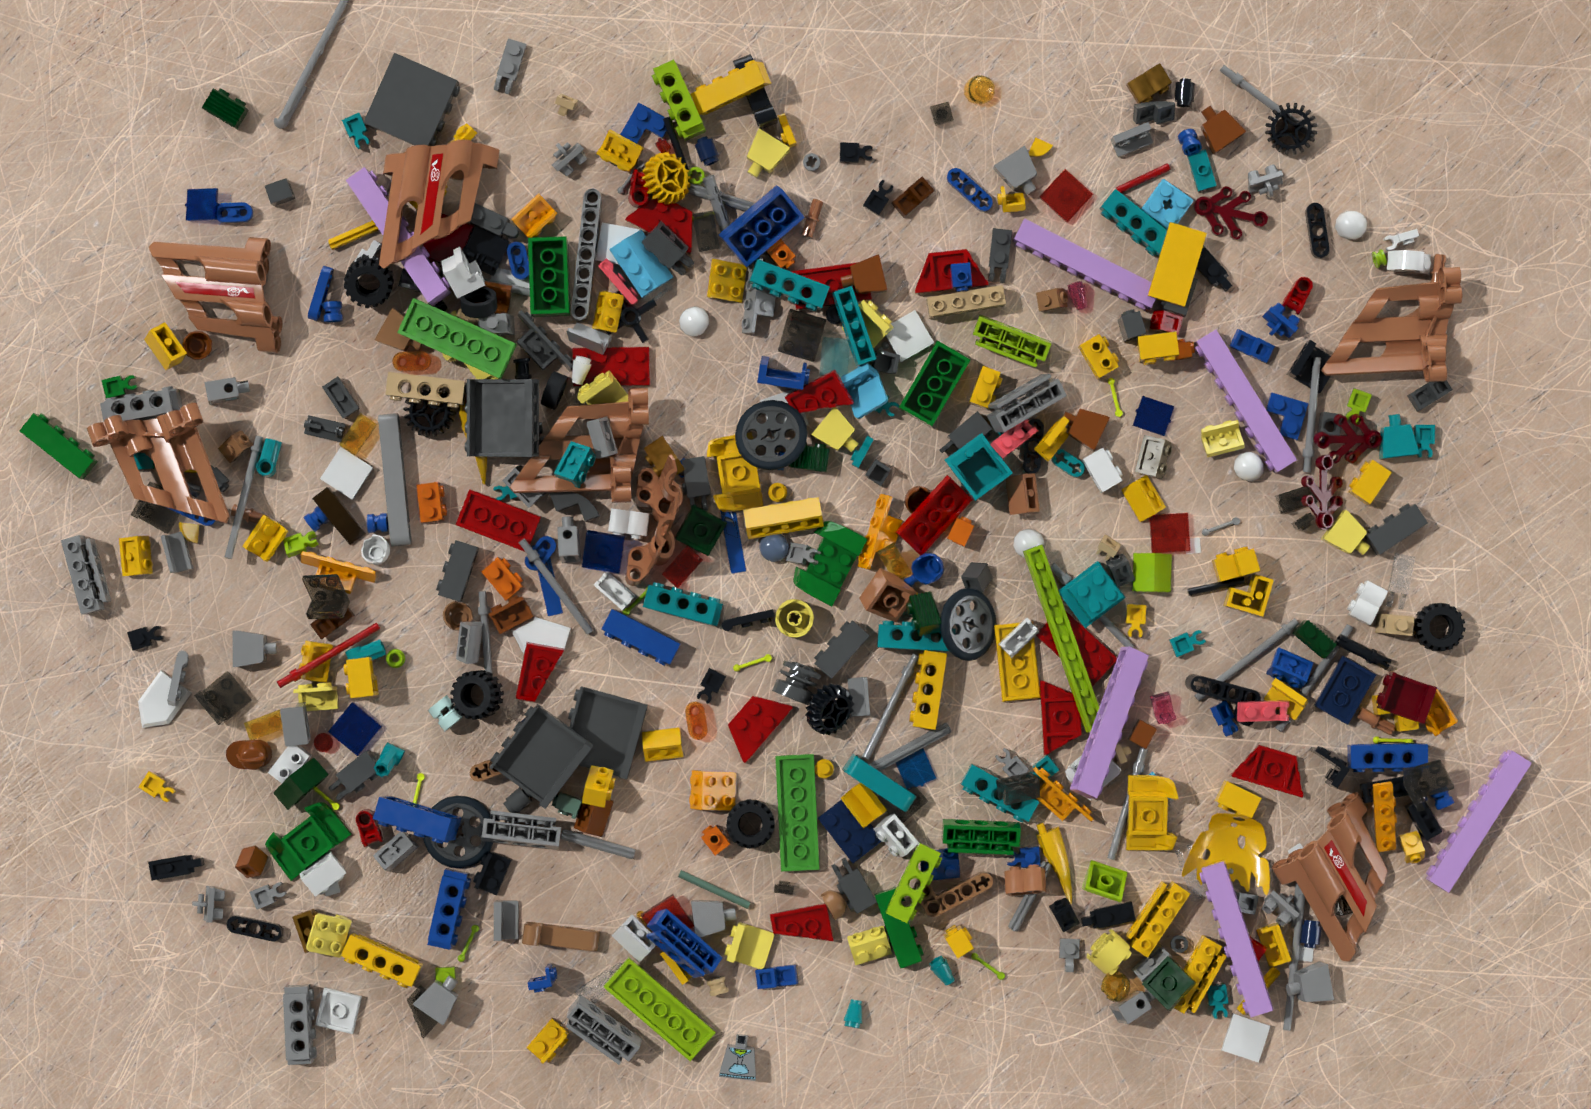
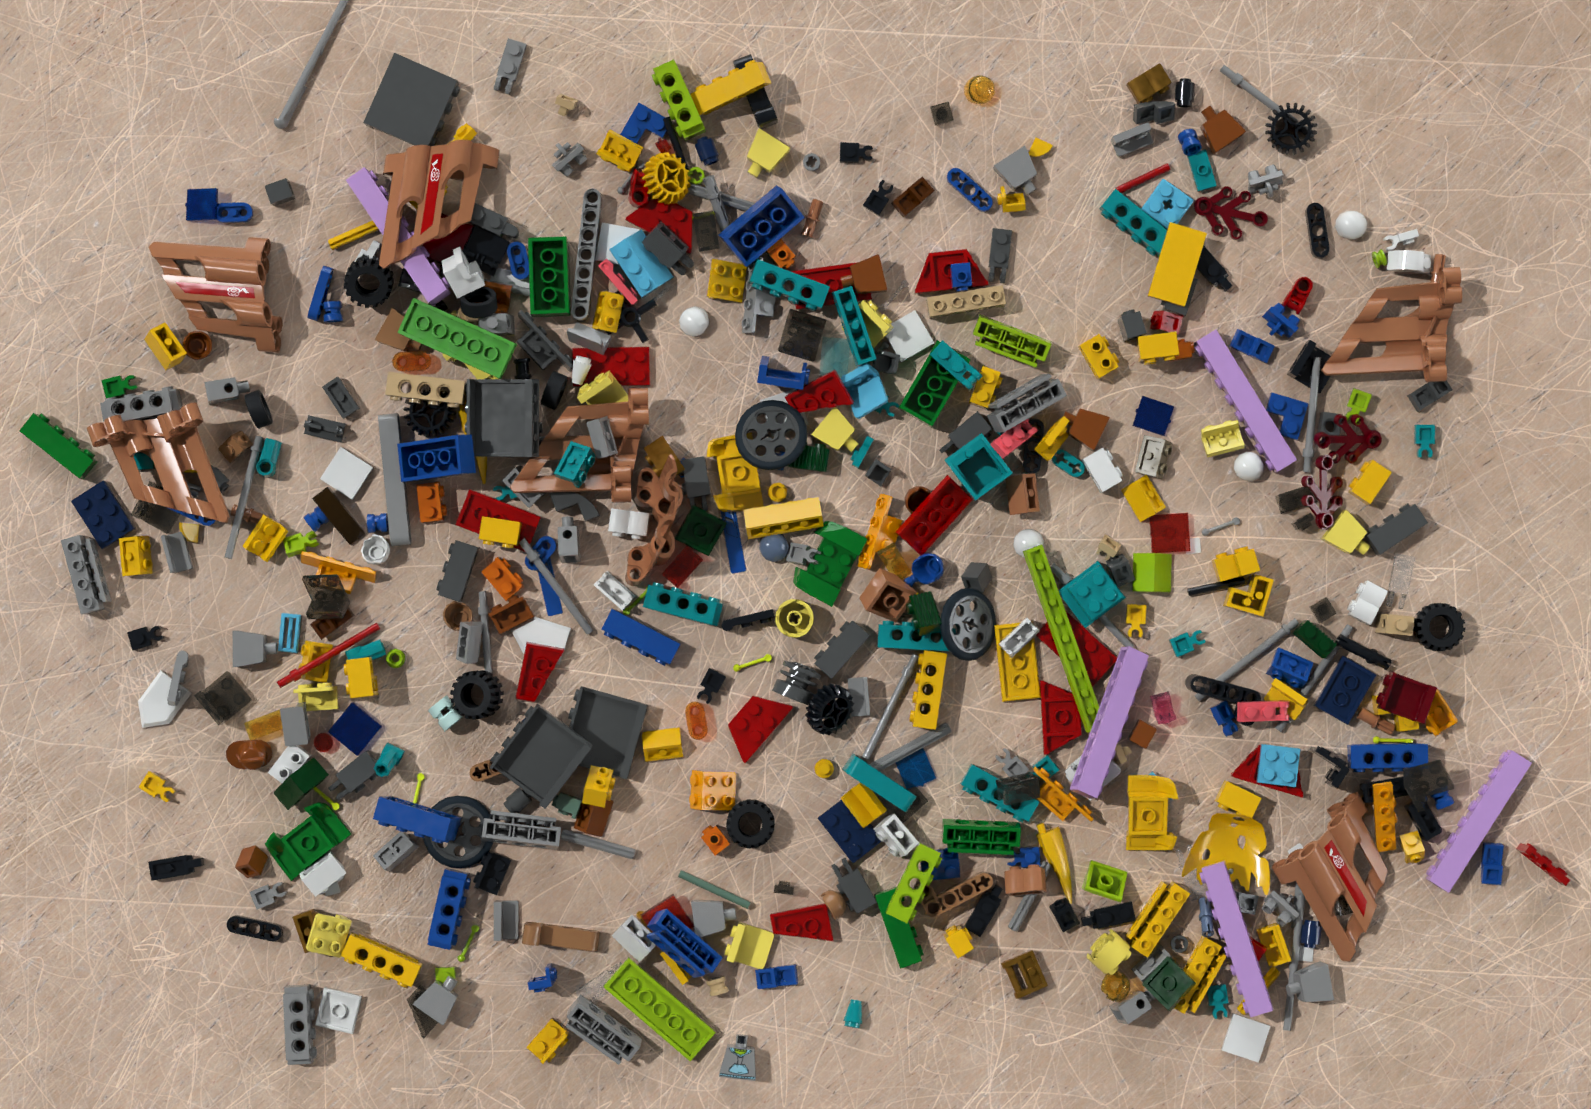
(103, 514): none -> dark blue plate
(210, 912): light grey hips -> none
(225, 108): dark green brick -> none
(258, 409): none -> black tyre
(290, 628): none -> medium azure tile
(355, 128): teal plate -> none
(358, 434): clear yellow plate -> none
(368, 829): red piece -> none
(436, 458): none -> blue brick
(500, 531): none -> yellow brick
(534, 216): light orange bracket -> none
(603, 551): clear blue tile -> none
(787, 135): yellow plate -> none
(797, 812): bright green plate -> none
(832, 315): black plate -> none
(869, 945): light yellow bracket -> none
(941, 969): teal cone -> none
(955, 365): none -> teal plate
(960, 531): orange brick -> none
(984, 911): none -> black hinge
(1000, 975): lime hinge -> none
(1031, 973): none -> pearl gold plate
(1052, 299): medium nougat bracket -> none
(1065, 195): clear red plate -> none
(1069, 949): light grey plate -> none
(1077, 294): clear pink cone -> none
(1085, 263): lavender brick -> none
(1118, 412): neon yellow hinge -> none
(1138, 767): light grey bar -> none
(1206, 917): none -> sand blue pin
(1278, 765): none -> medium azure plate
(1322, 610): none -> clear smoke plate
(1397, 439): teal torso -> none
(1492, 863): none -> blue slope
(1543, 863): none -> red wing

